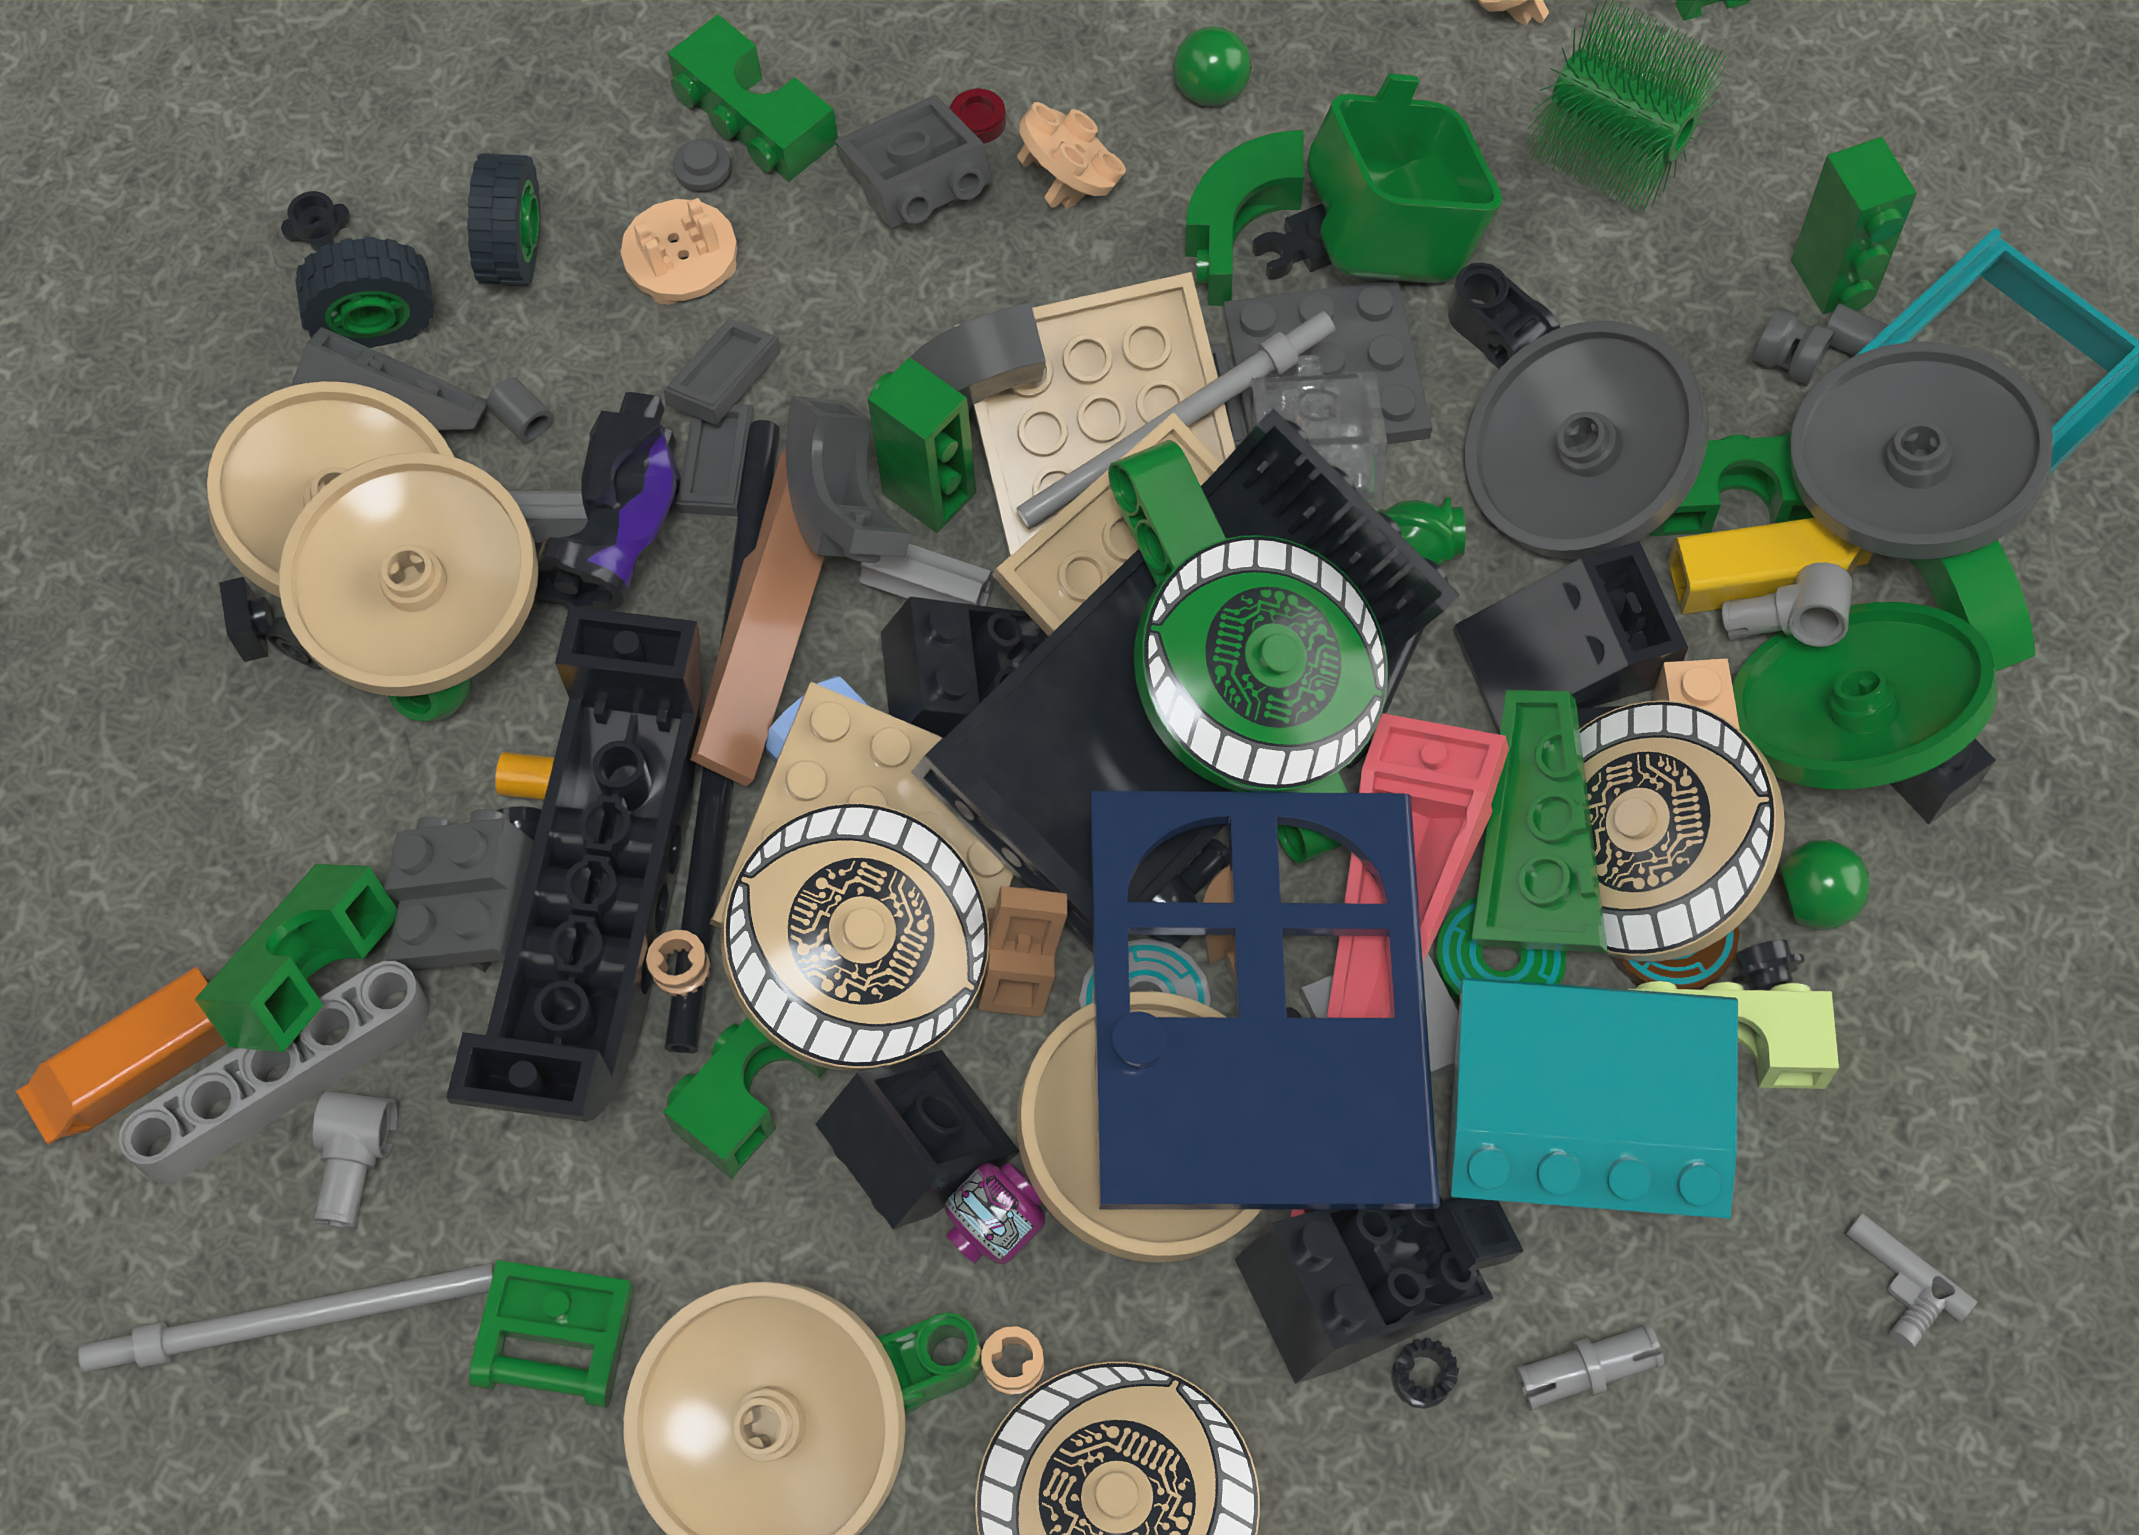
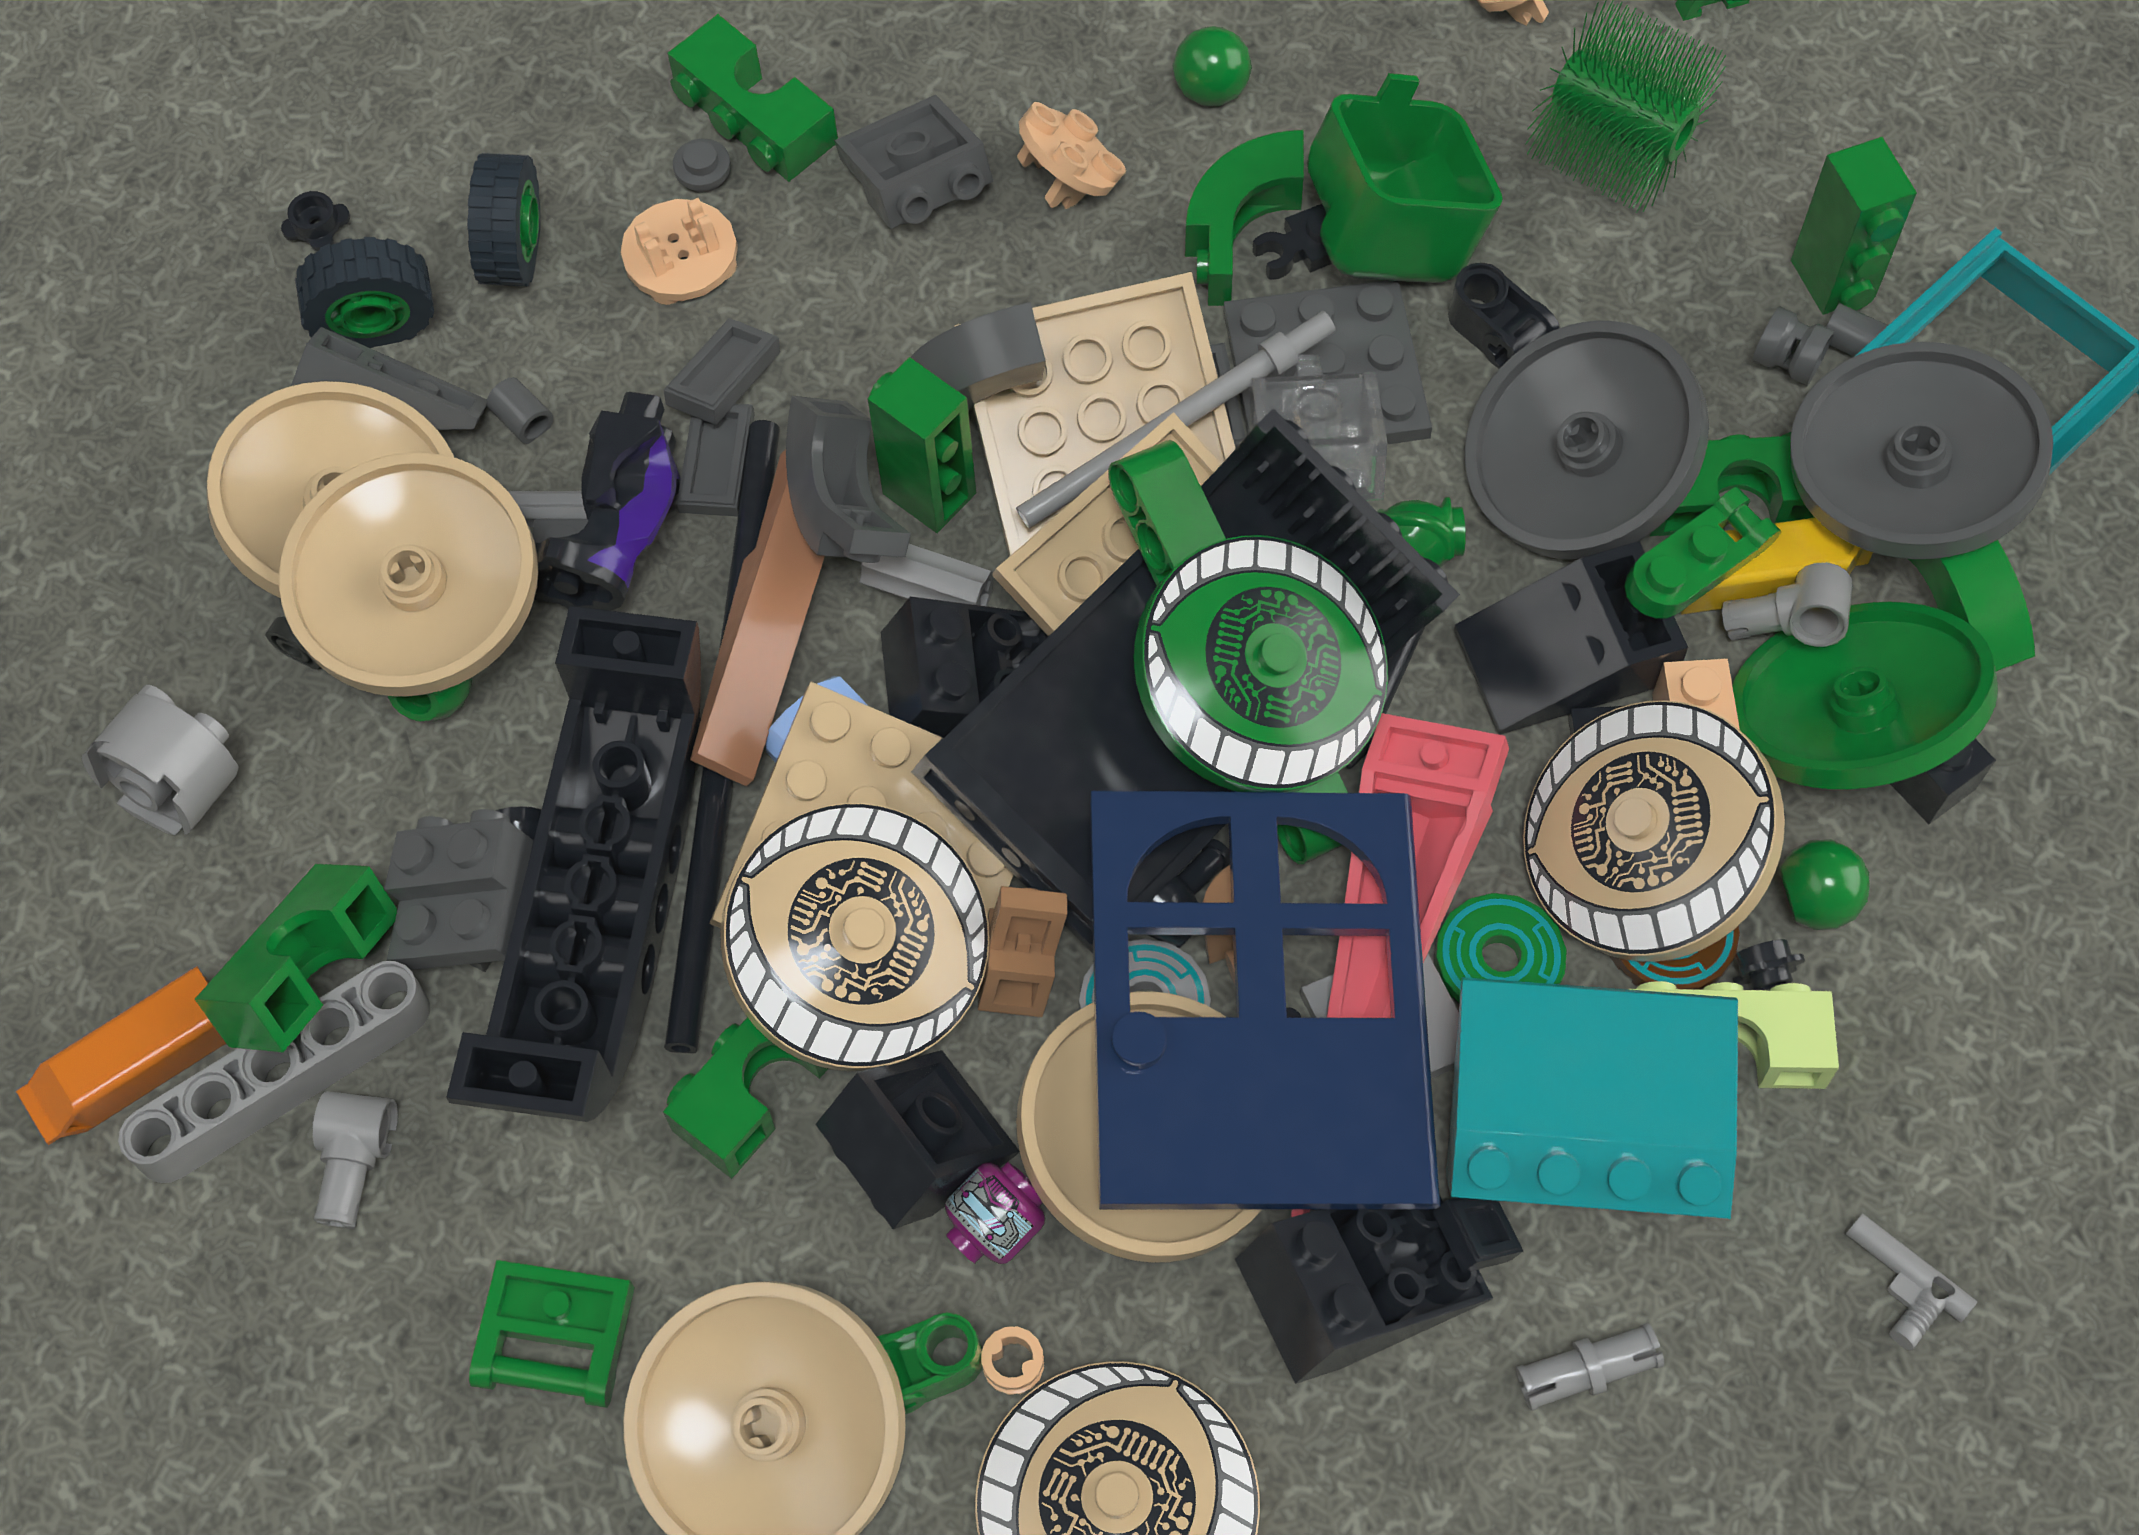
(156, 1342): light grey bar -> none
(162, 761): none -> light grey brick
(245, 618): black plate -> none
(523, 775): light orange hinge -> none
(697, 955): light nougat bush -> none
(981, 112): dark red tile -> none
(1405, 1363): black bush -> none
(1539, 841): green wing -> none
(1698, 557): none -> green plate

